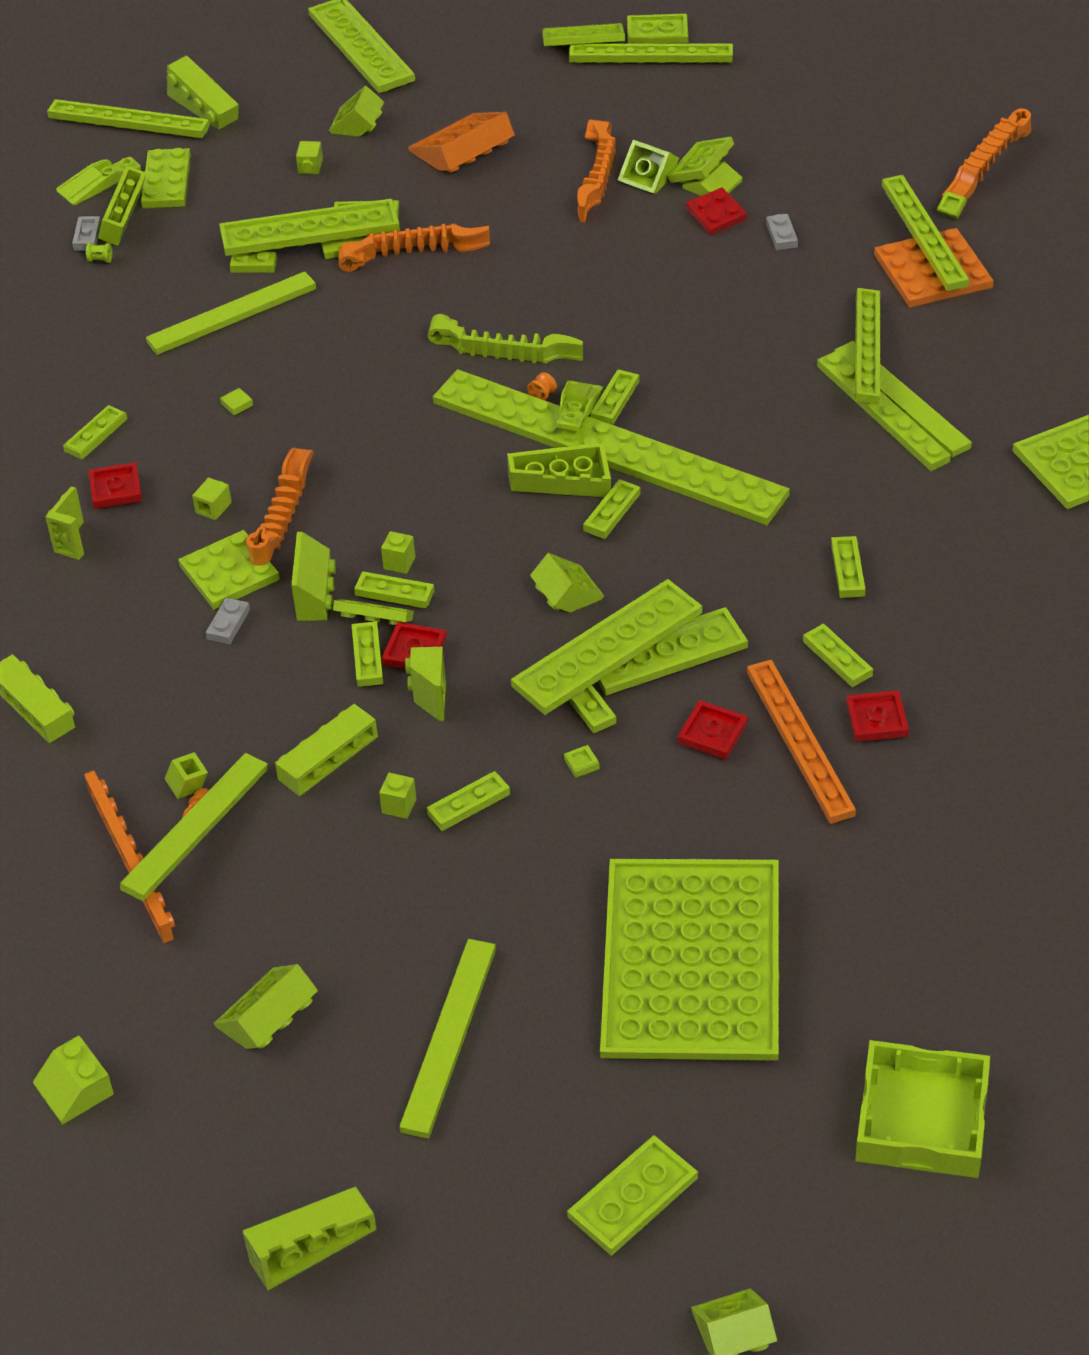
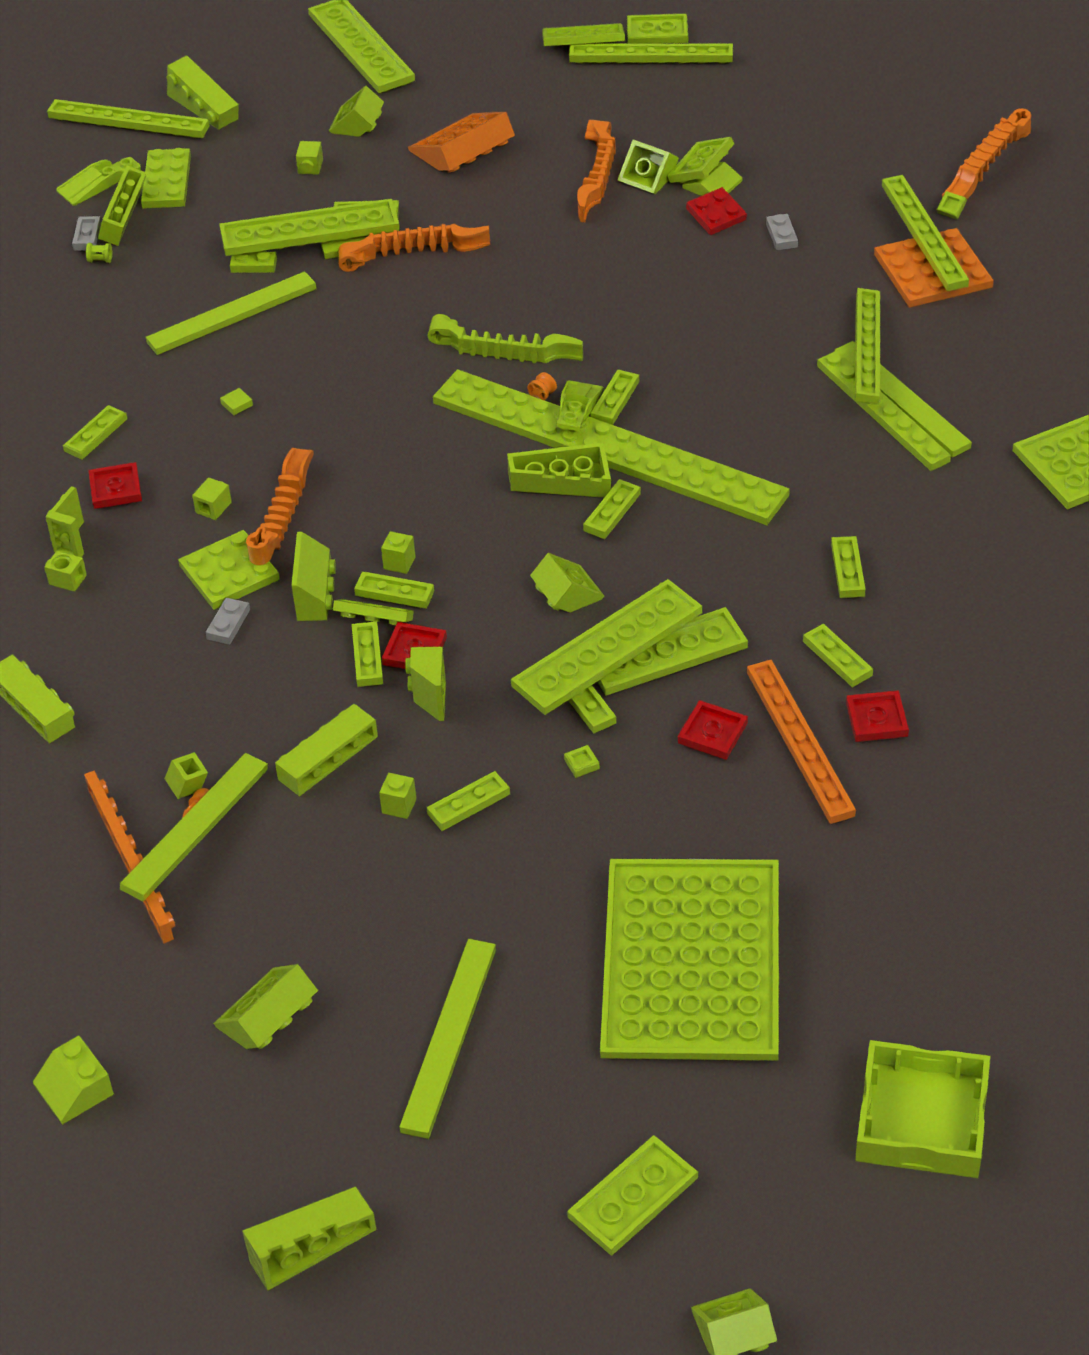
(65, 571): none -> lime brick

